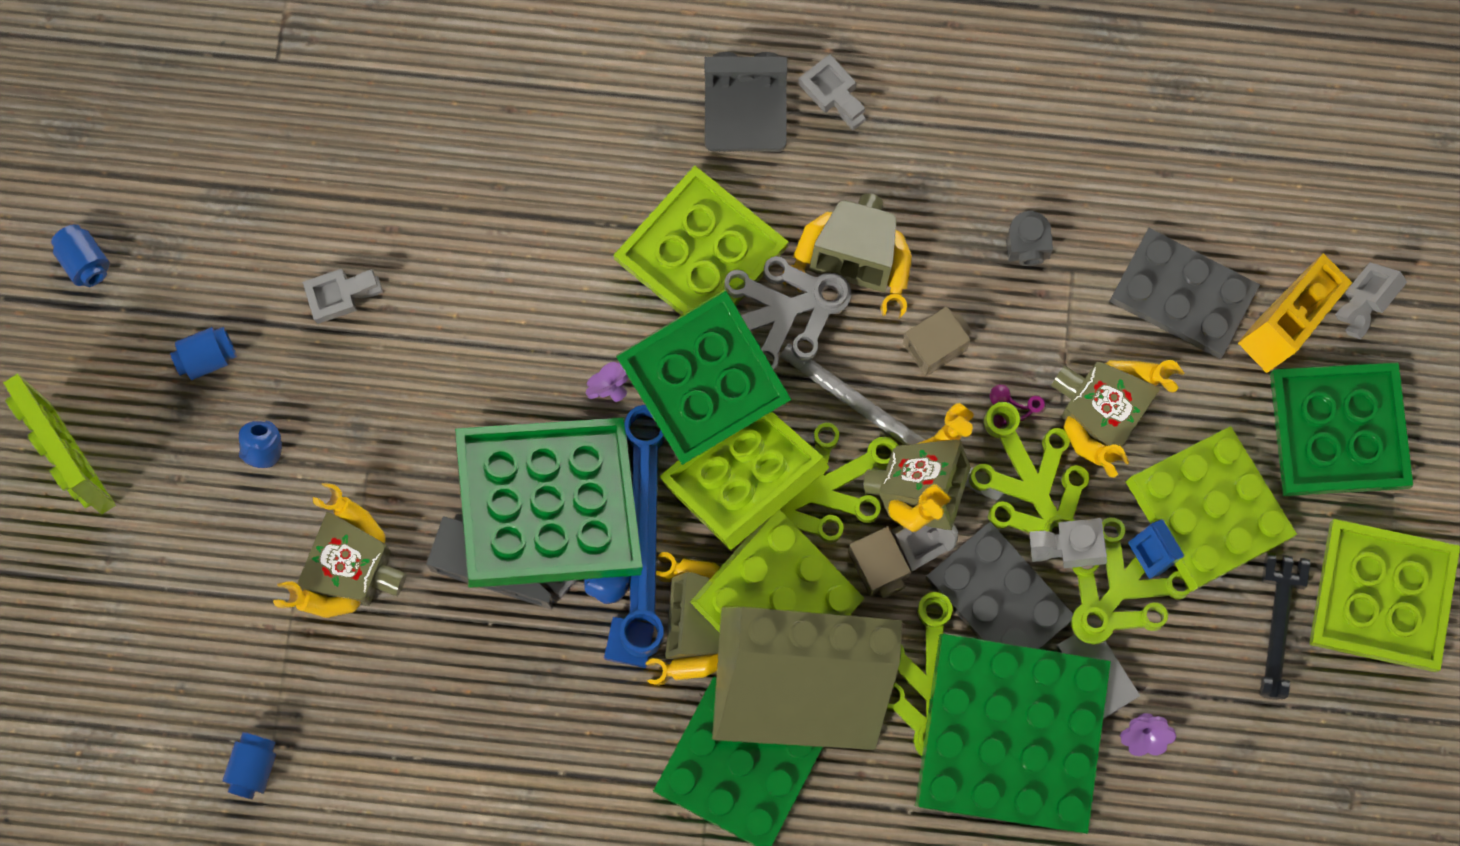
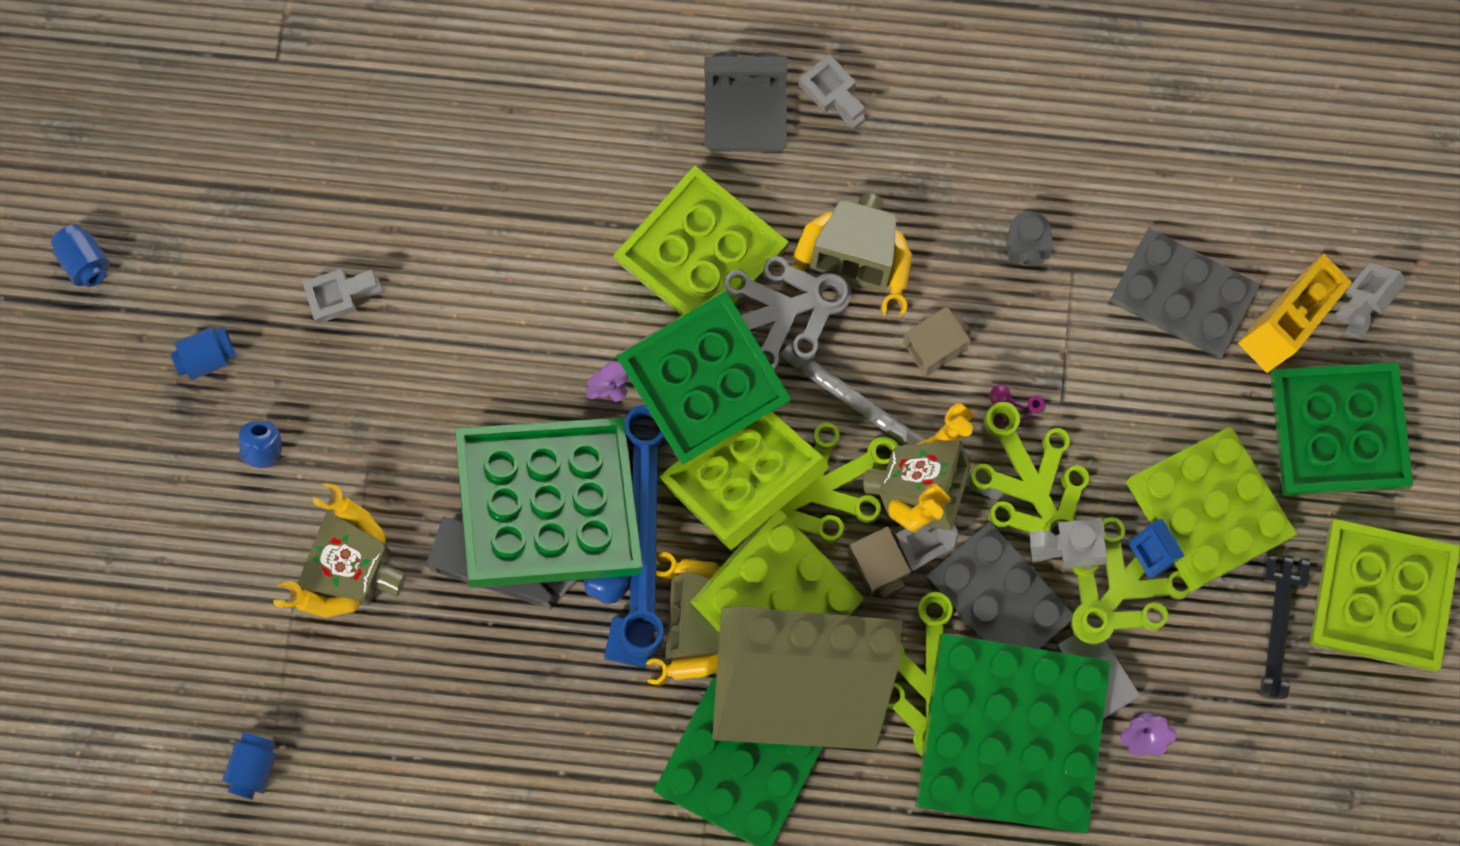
(55, 441): lime plate -> none
(1110, 405): torso -> none

